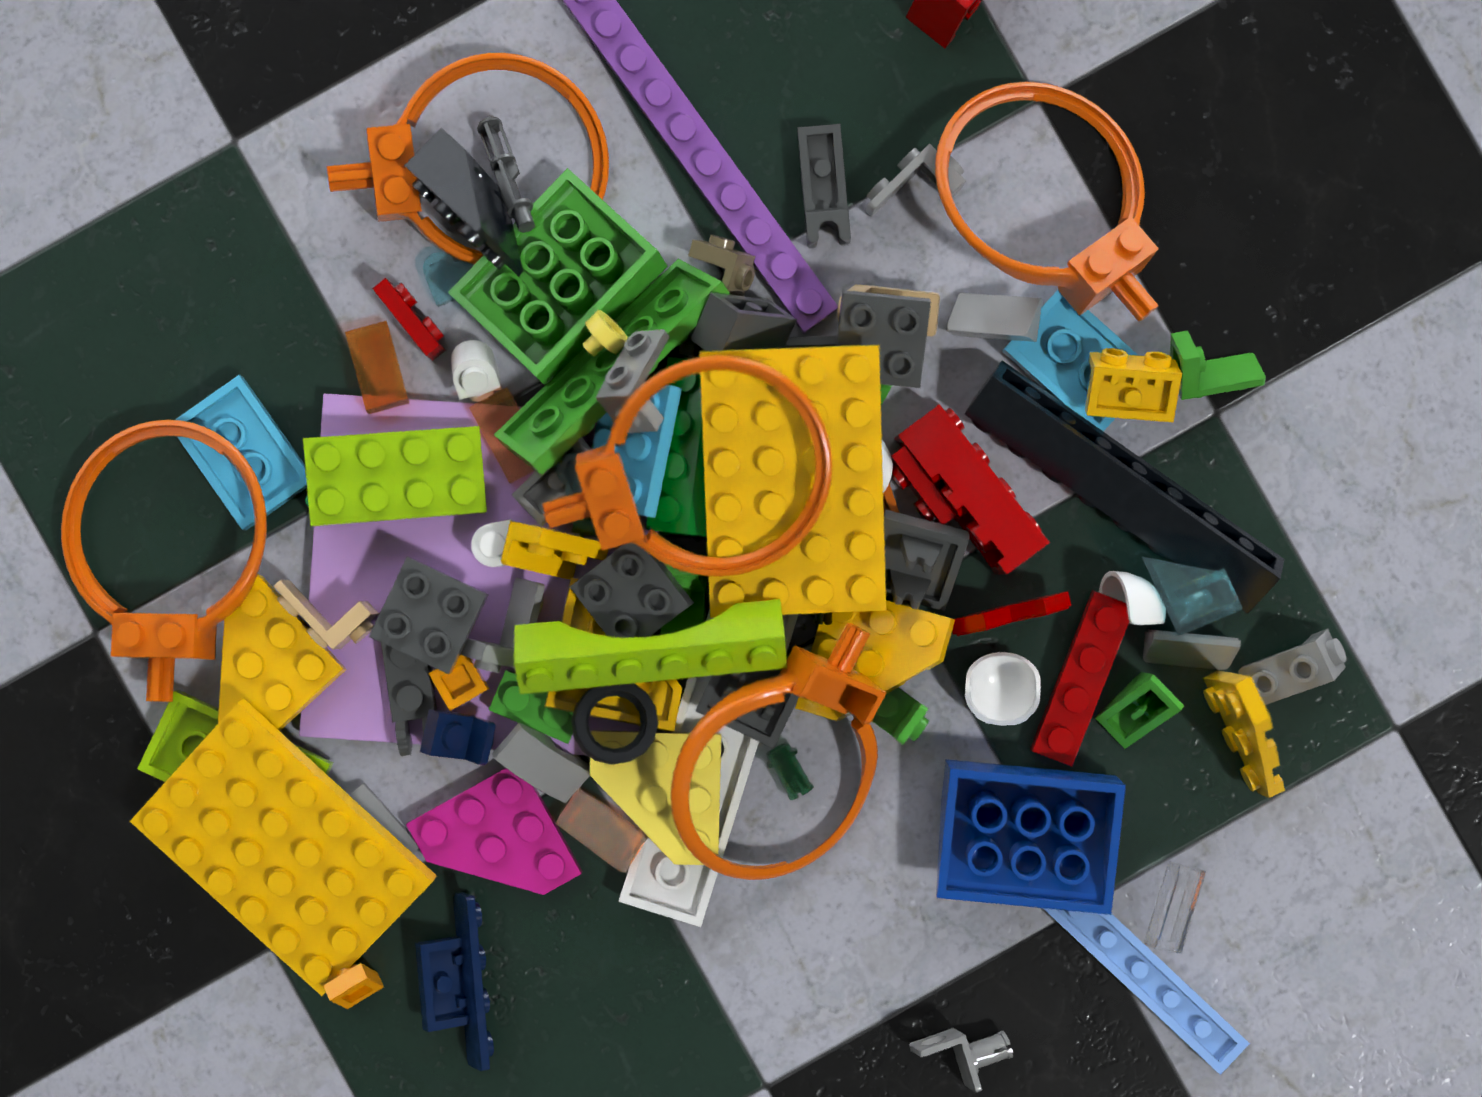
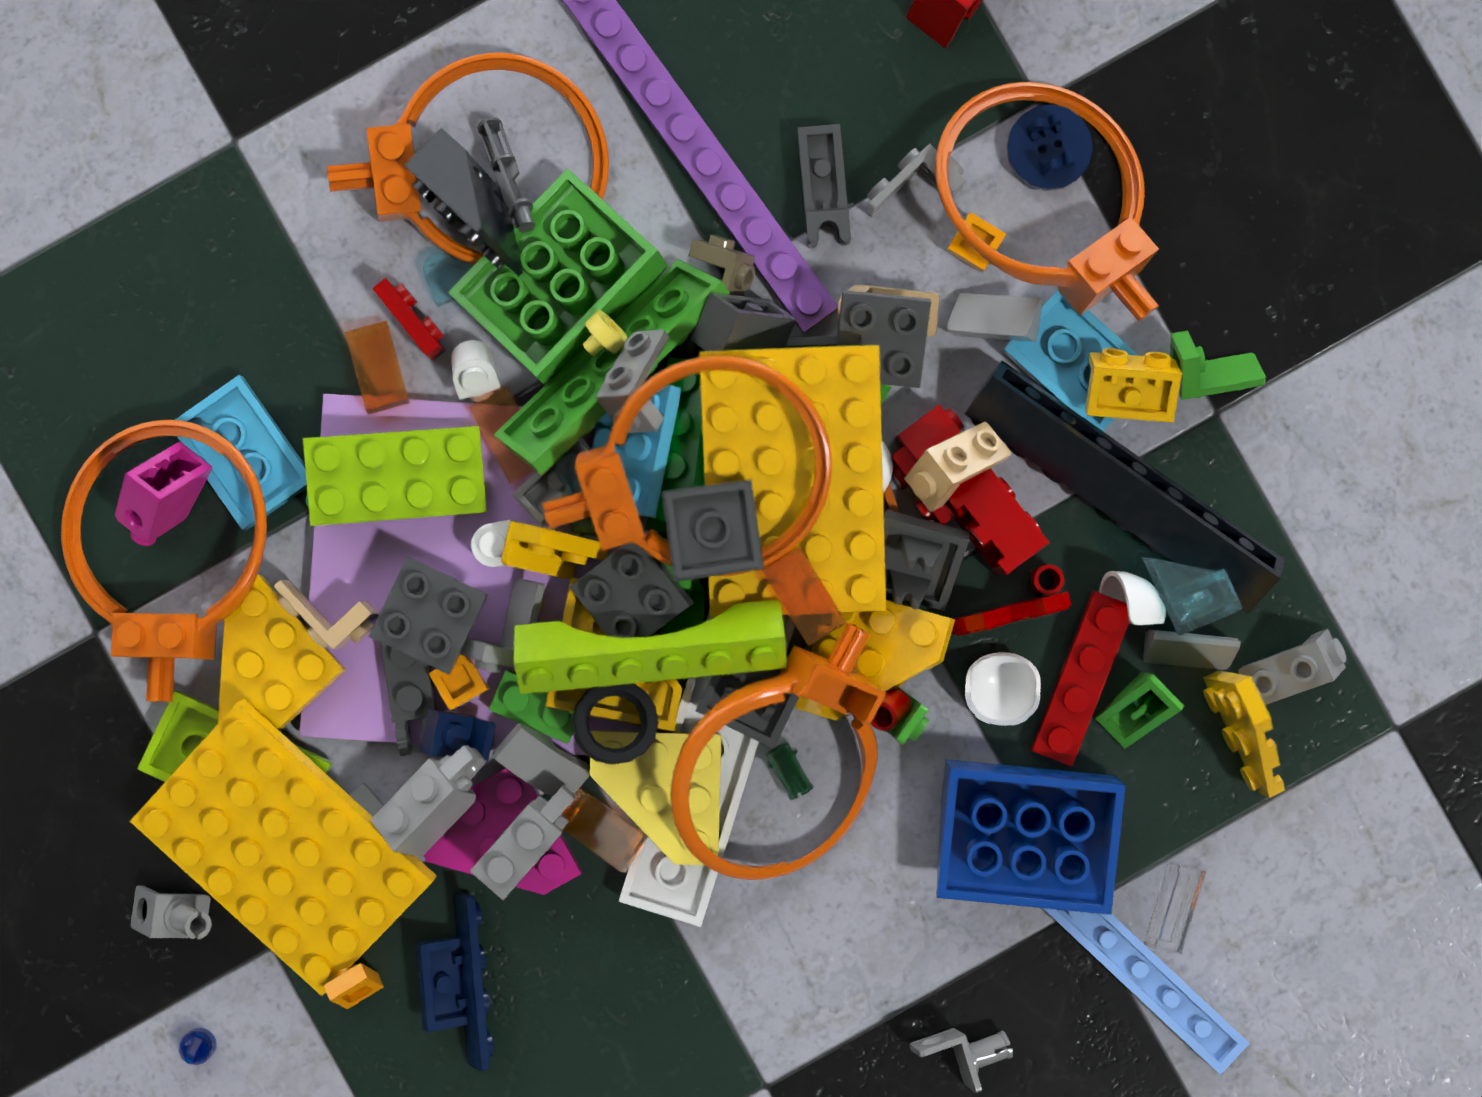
(161, 492): none -> dark pink torso
(171, 914): none -> light grey bracket
(204, 1050): none -> clear blue hinge
(429, 802): none -> light grey hinge
(523, 843): none -> light grey hinge
(712, 530): none -> dark grey plate
(804, 595): none -> clear orange tile
(892, 710): none -> red hinge
(955, 461): none -> tan bracket
(986, 232): none -> light orange plate
(1056, 166): none -> dark blue plate
(1058, 579): none -> red hinge

